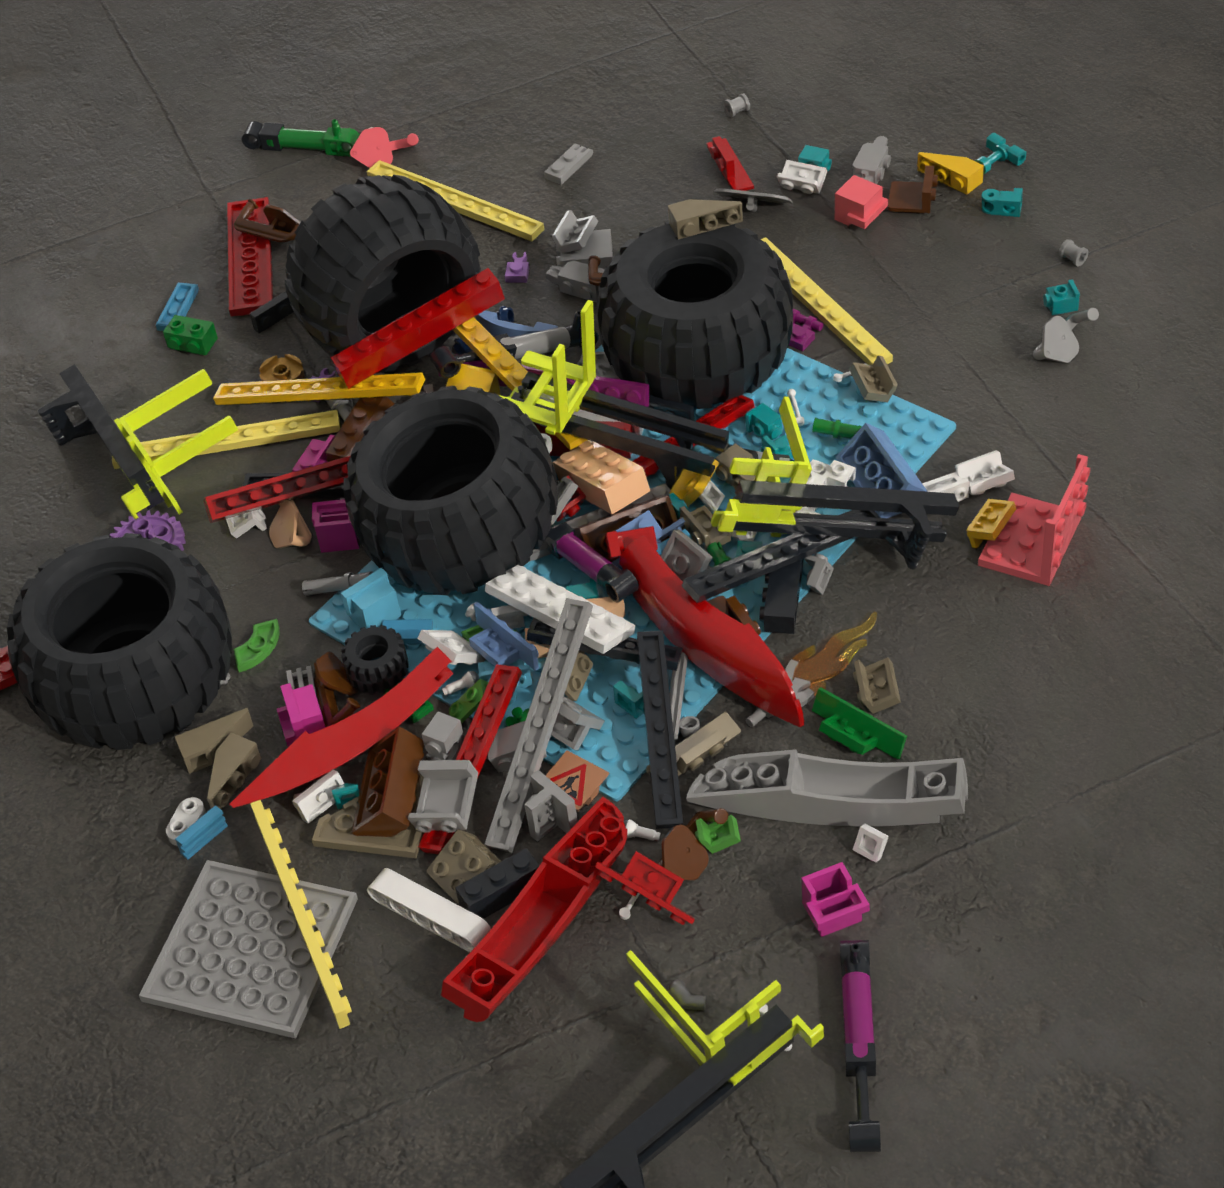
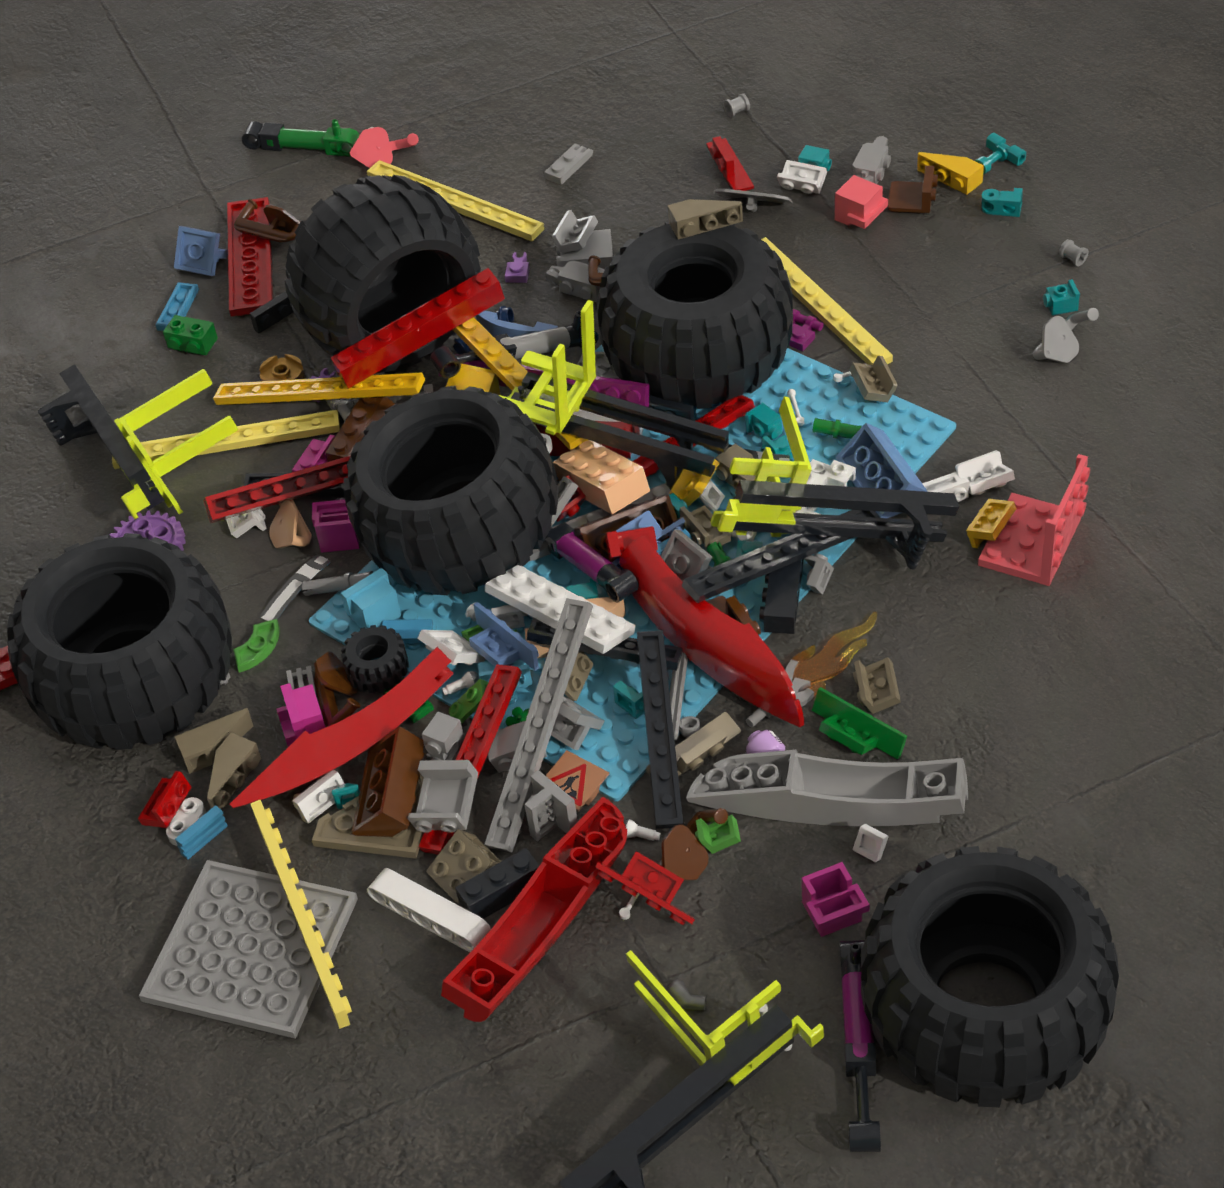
(165, 801): none -> red bracket
(198, 251): none -> medium blue bracket
(293, 587): none -> sticker
(764, 742): none -> lavender head
(1000, 914): none -> black tyre

